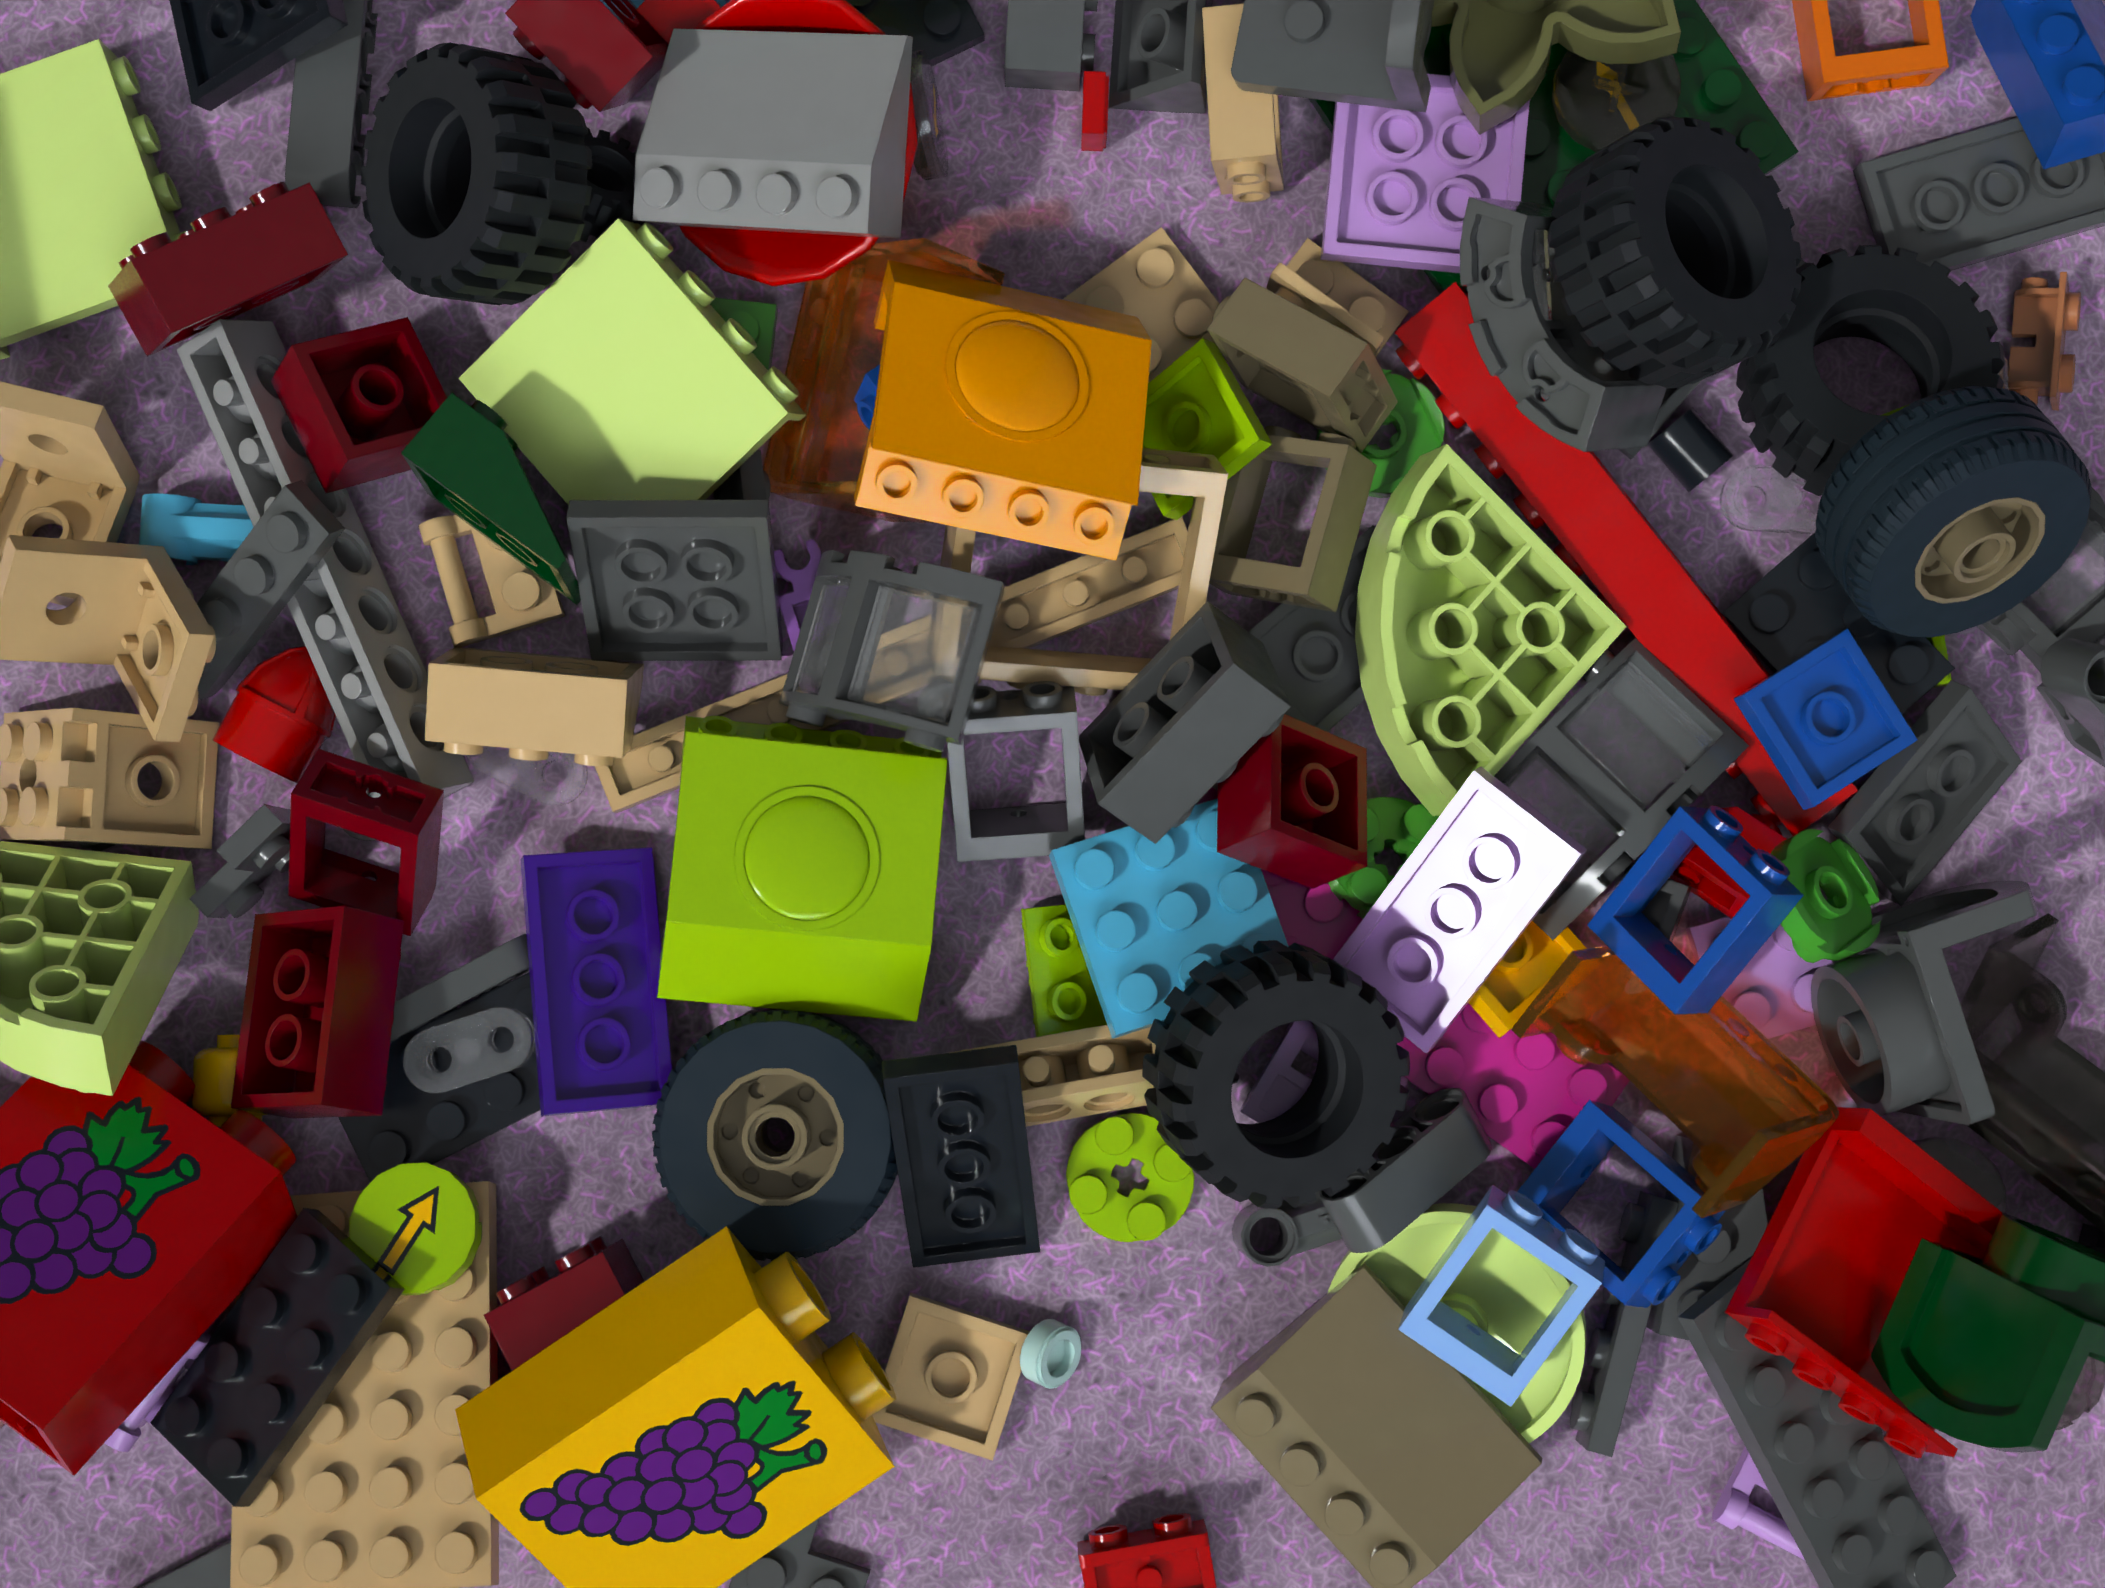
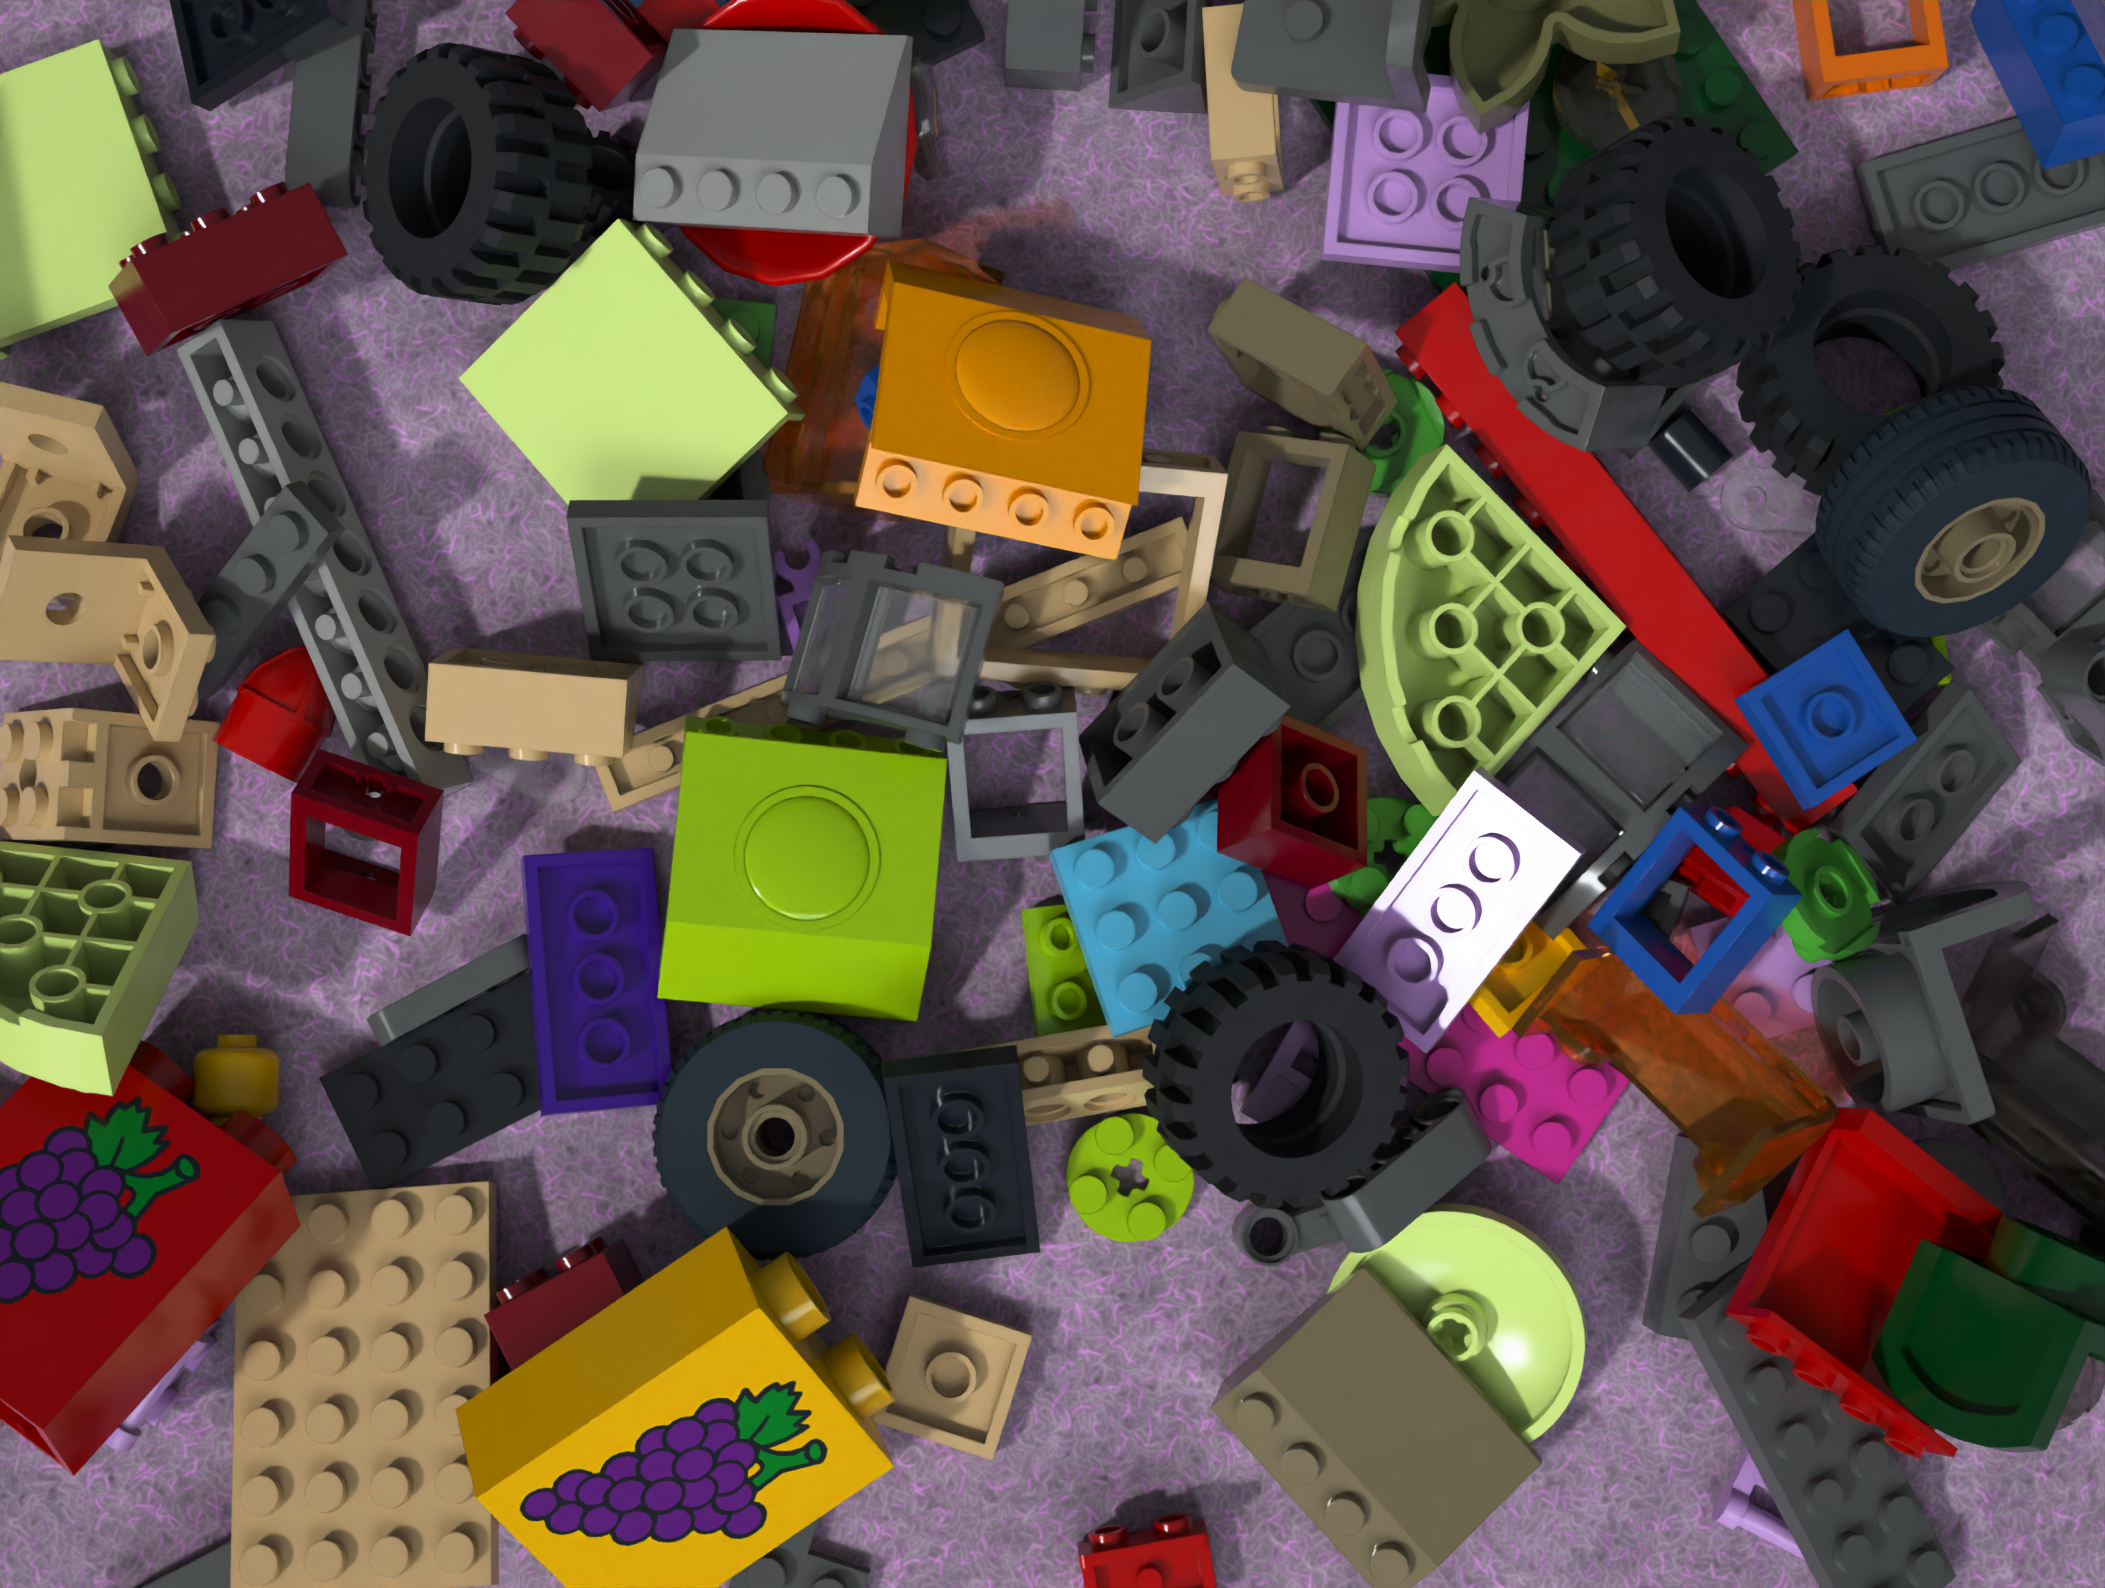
(193, 528): medium azure piece -> none
(251, 857): dark grey plate -> none
(276, 1357): black plate -> none
(318, 1013): dark red brick -> none
(358, 400): dark red brick -> none
(418, 1226): lime tile -> none
(471, 1050): clear plate -> none
(475, 474): dark green slope -> none
(516, 592): tan plate -> none
(1050, 1353): light aqua tile -> none
(1094, 111): red tile -> none
(1158, 289): tan plate -> none
(1202, 411): lime plate -> none
(1337, 296): tan bracket -> none
(1466, 1344): light blue window -> none
(1573, 1161): blue window -> none
(1618, 1345): dark grey plate -> none
(2046, 316): nougat hinge -> none

